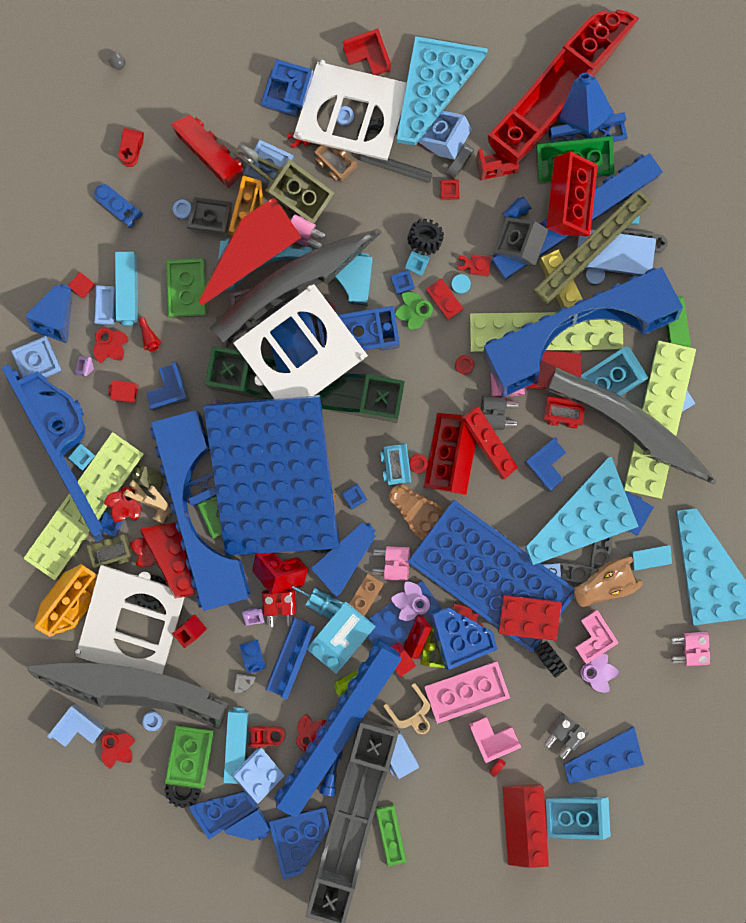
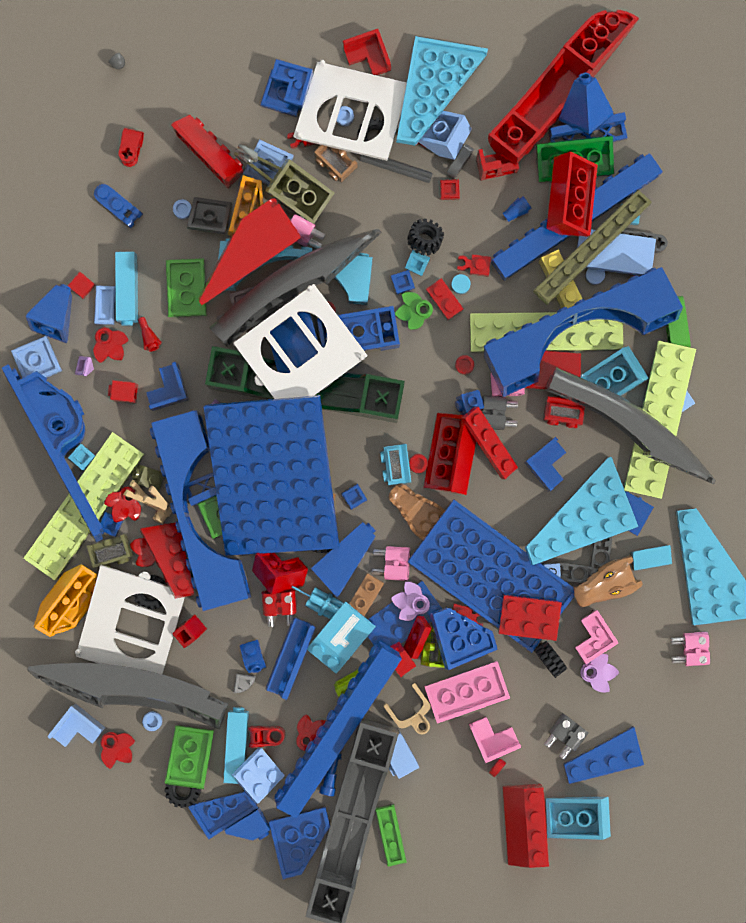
(253, 616): lavender slope -> none
(467, 401): none -> blue bracket
(521, 240): dark grey slope -> none

